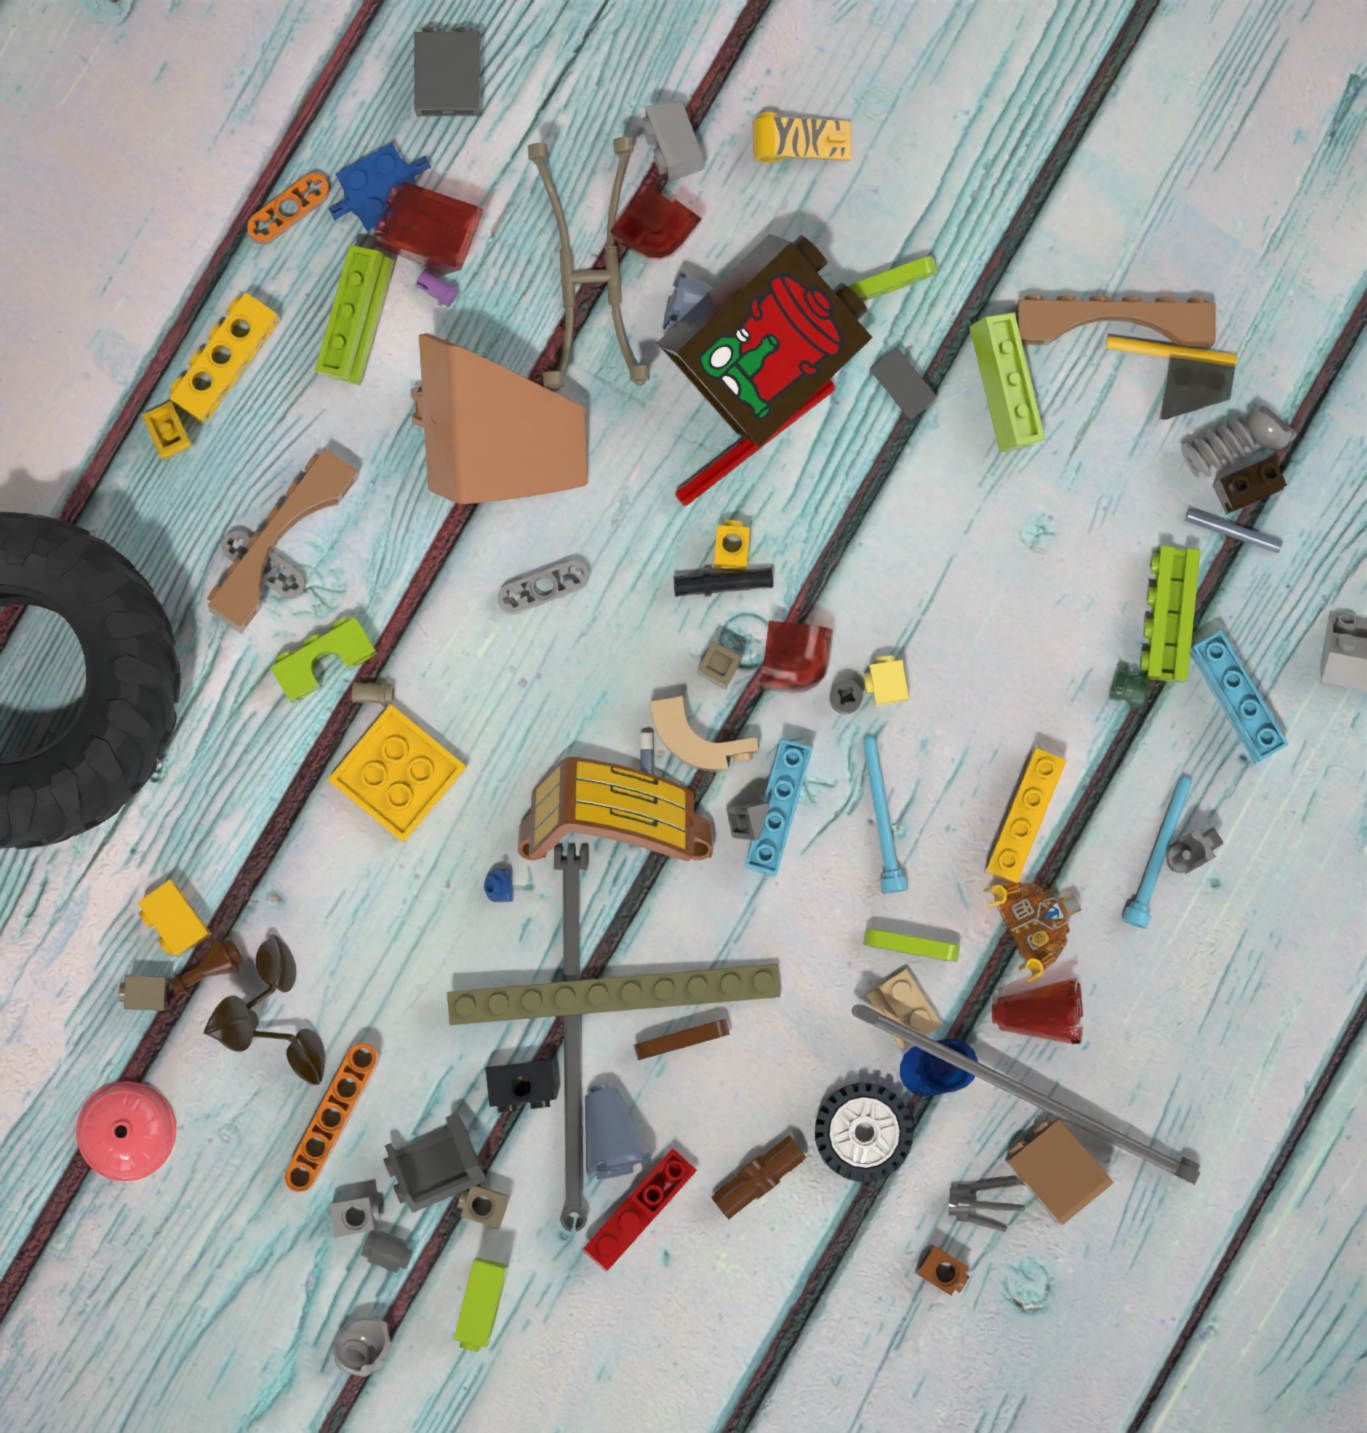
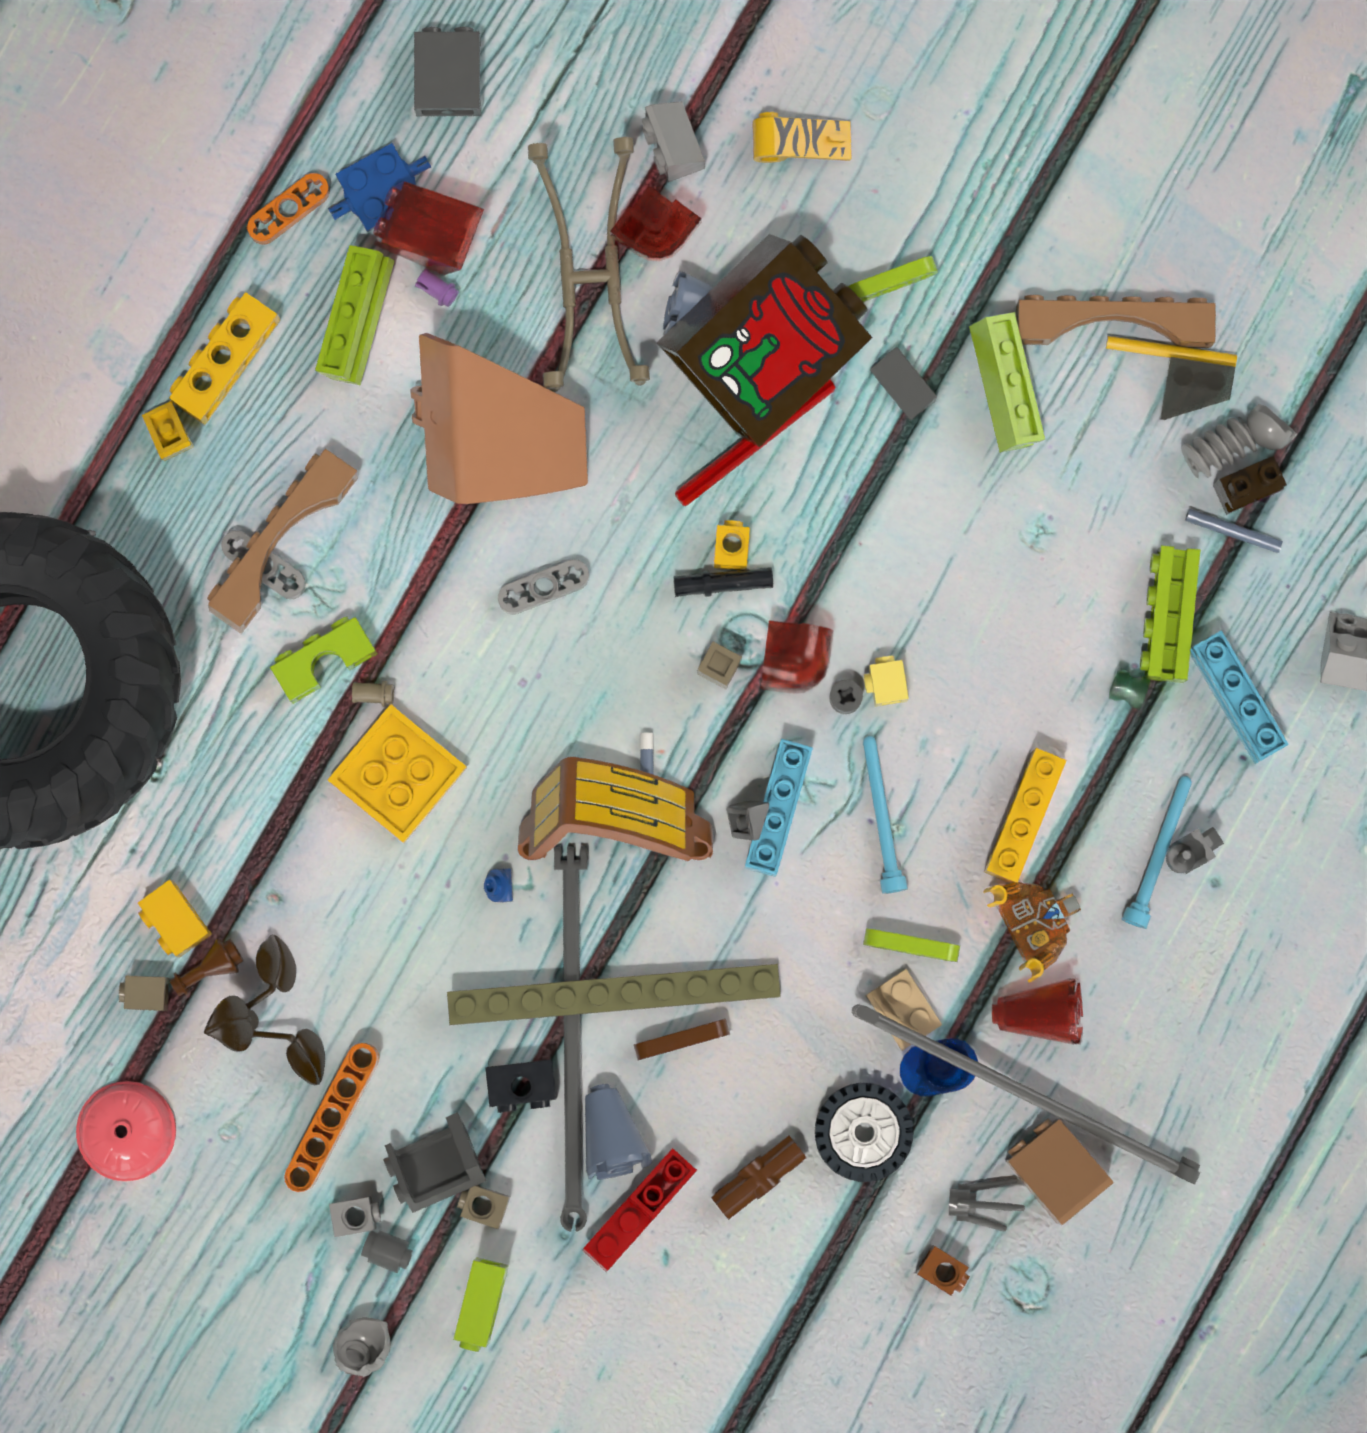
(689, 748): tan arch -> none

